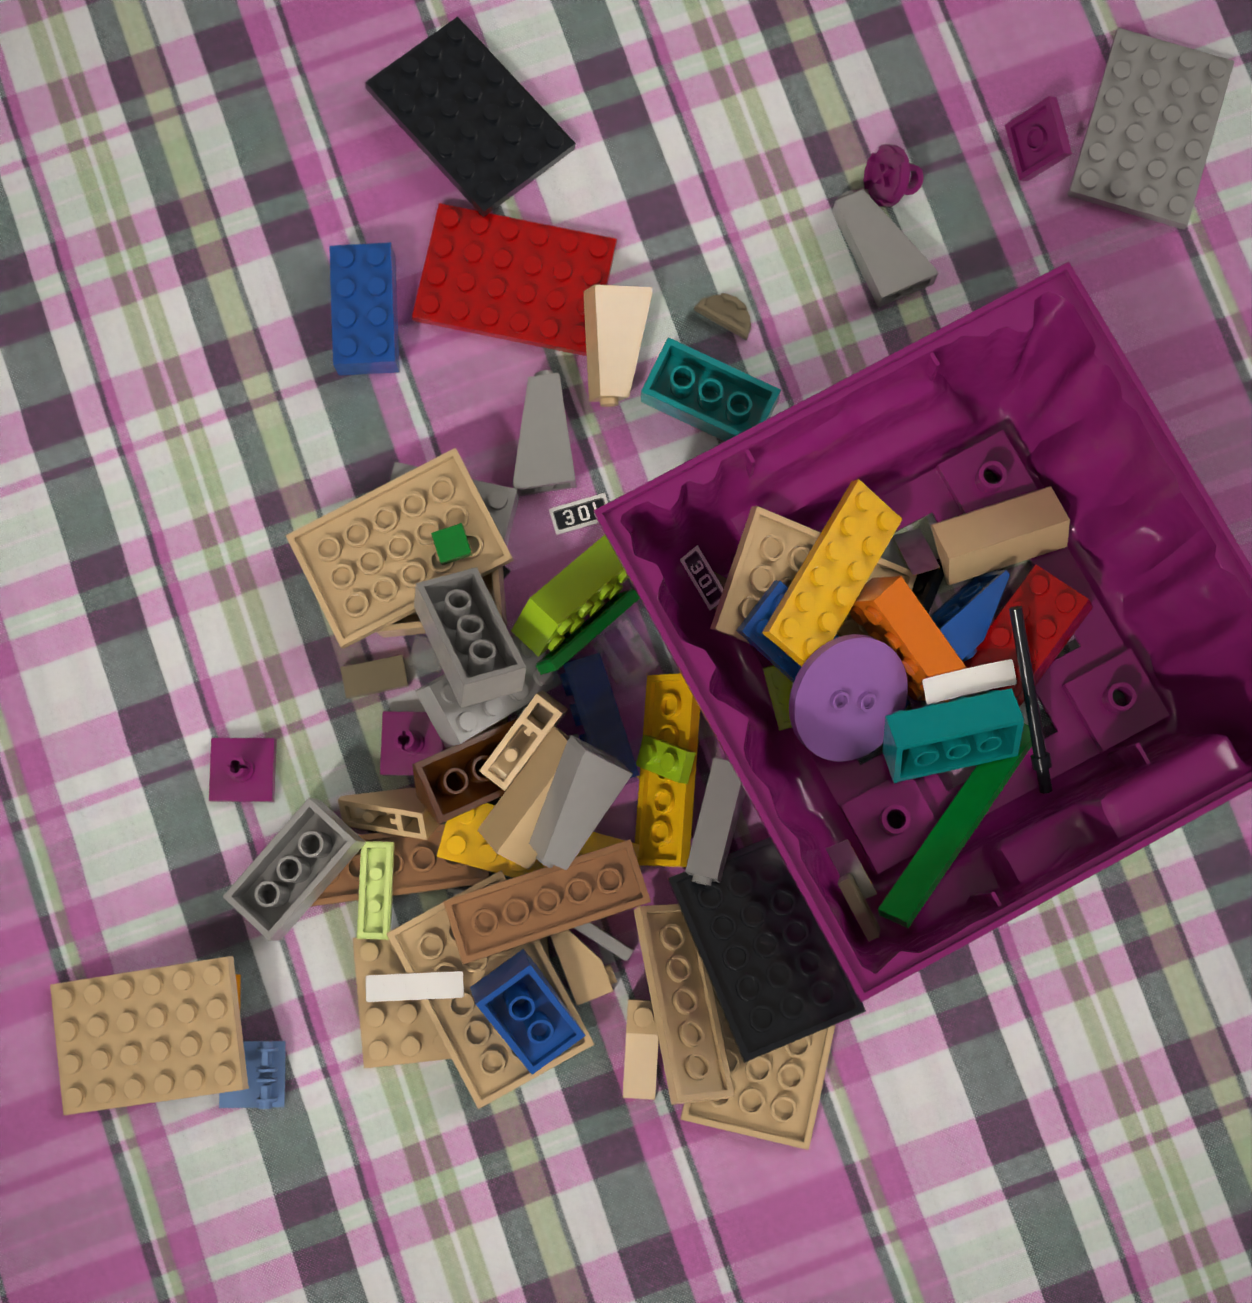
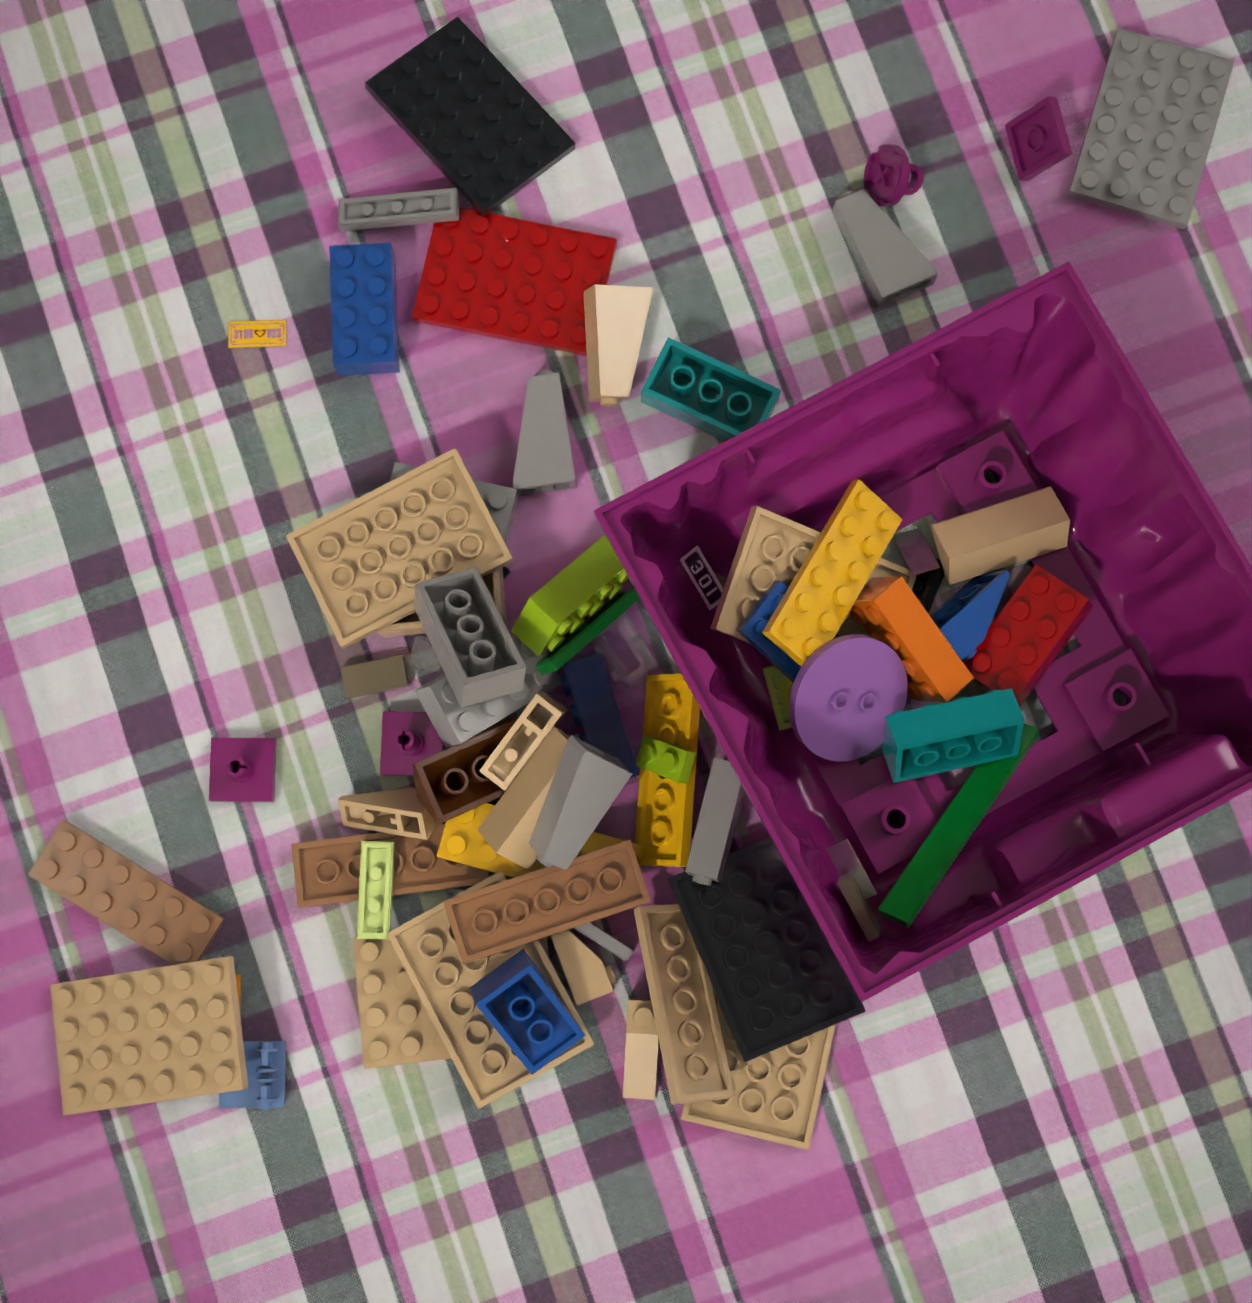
(126, 896): none -> medium nougat plate
(257, 333): none -> yellow sticker
(294, 869): light grey brick -> none
(398, 209): none -> light grey tile
(414, 986): white sticker -> none
(451, 544): green tile -> none
(576, 514): sticker -> none
(726, 312): dark tan tile -> none
(969, 681): white sticker -> none
(1040, 758): black bar -> none

